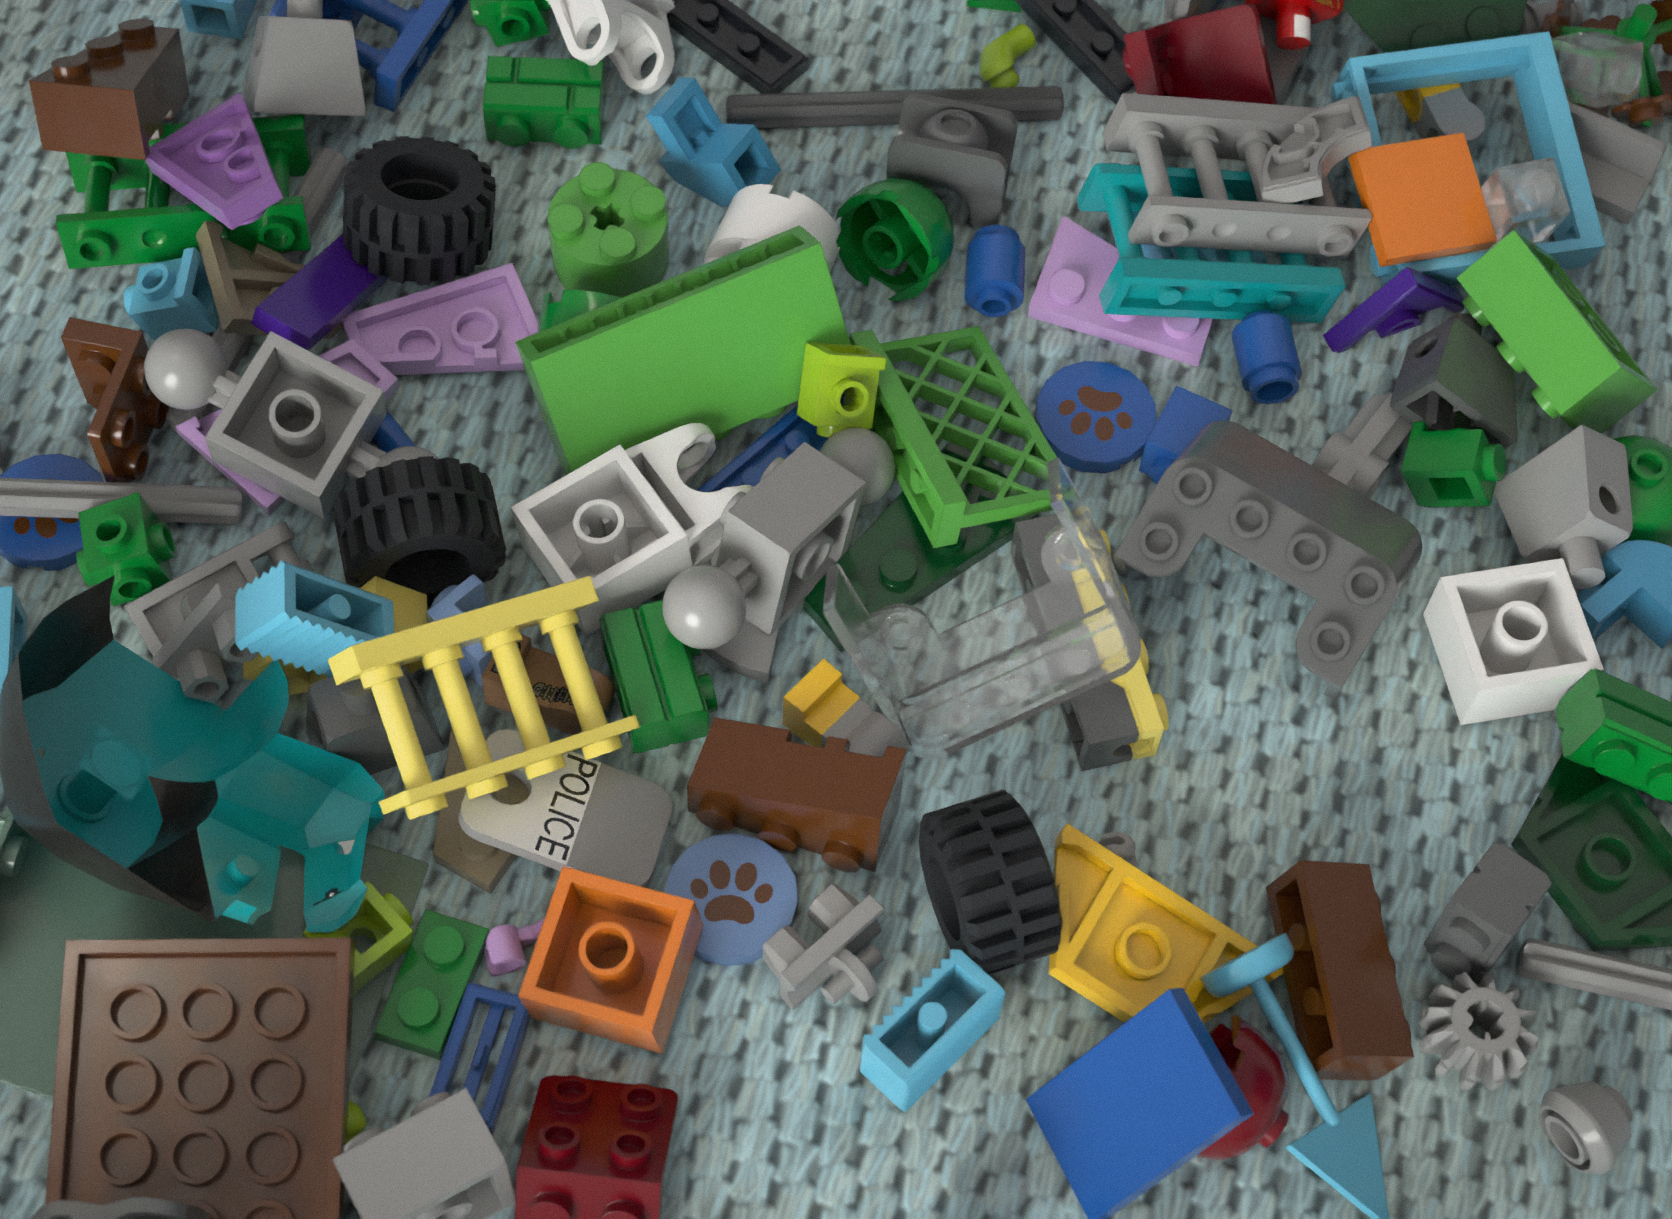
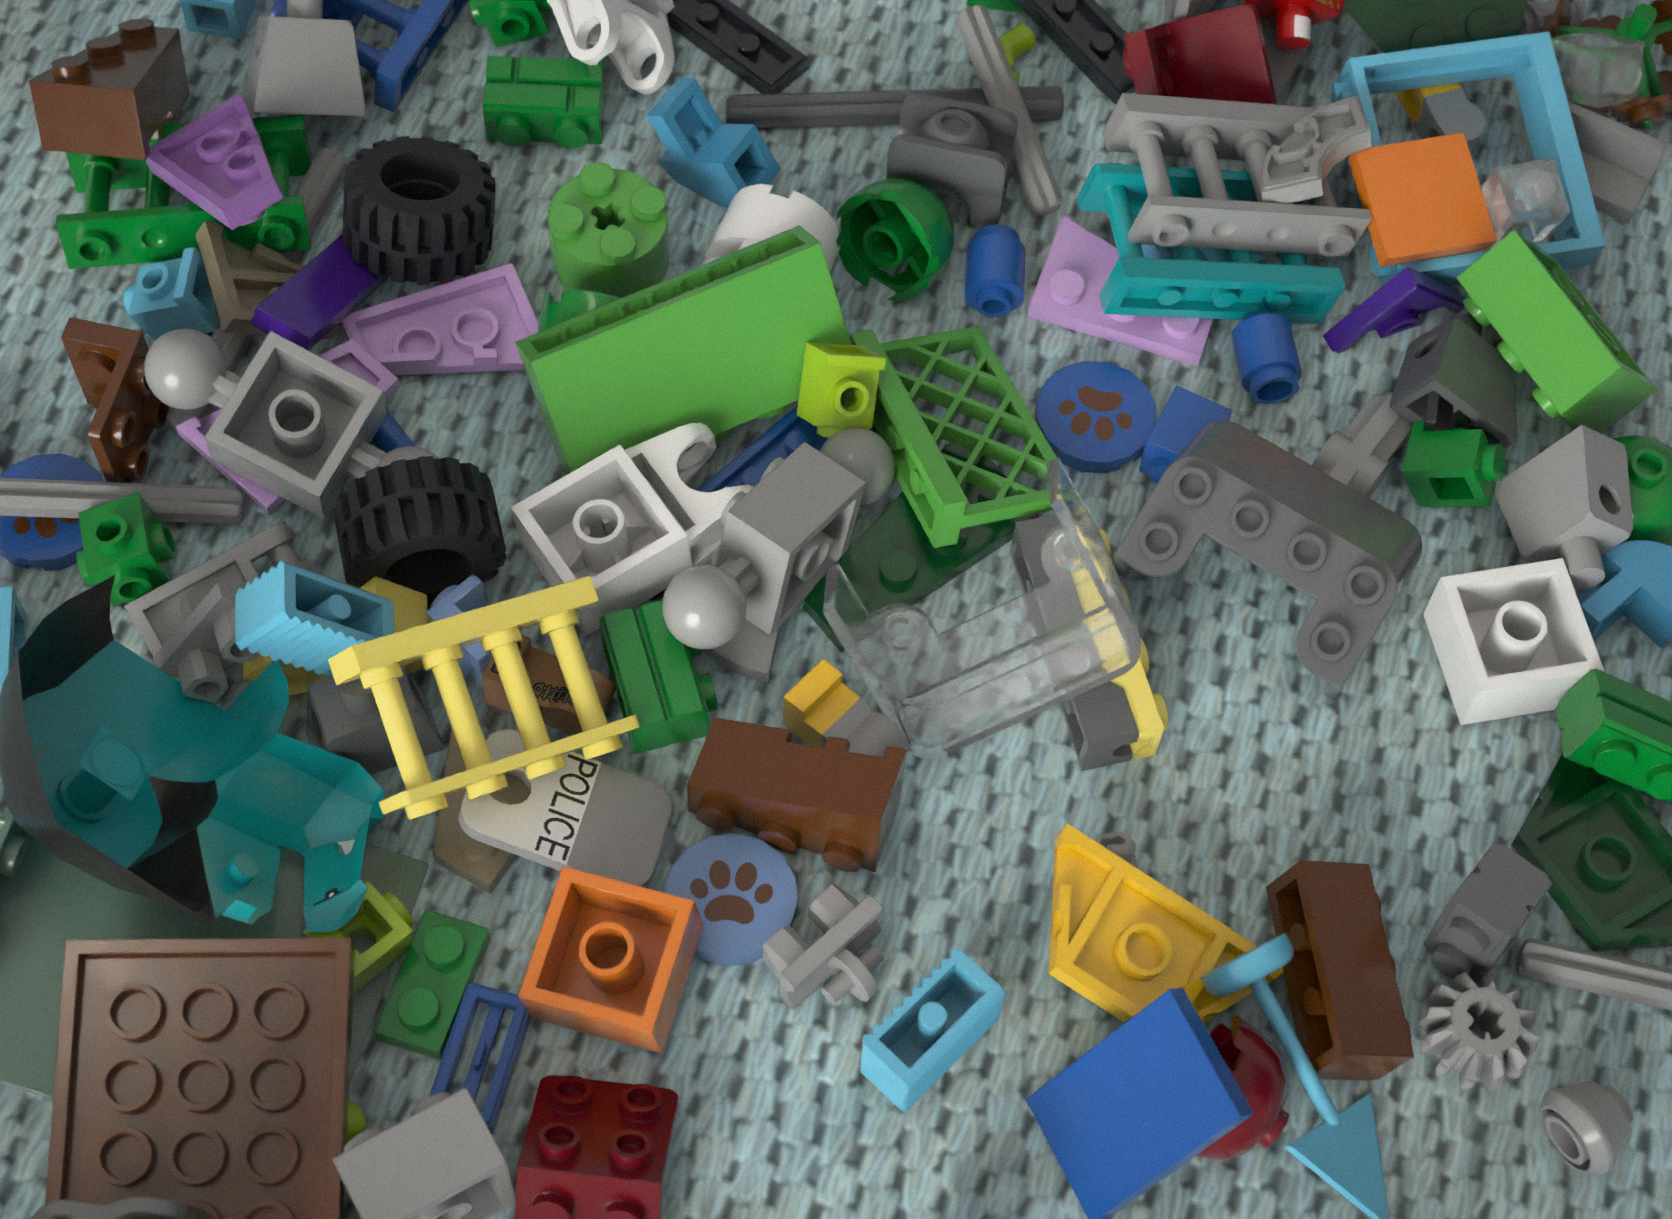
(505, 945): lavender hand -> none
(990, 881): black tyre -> none
(1003, 93): none -> light grey axle

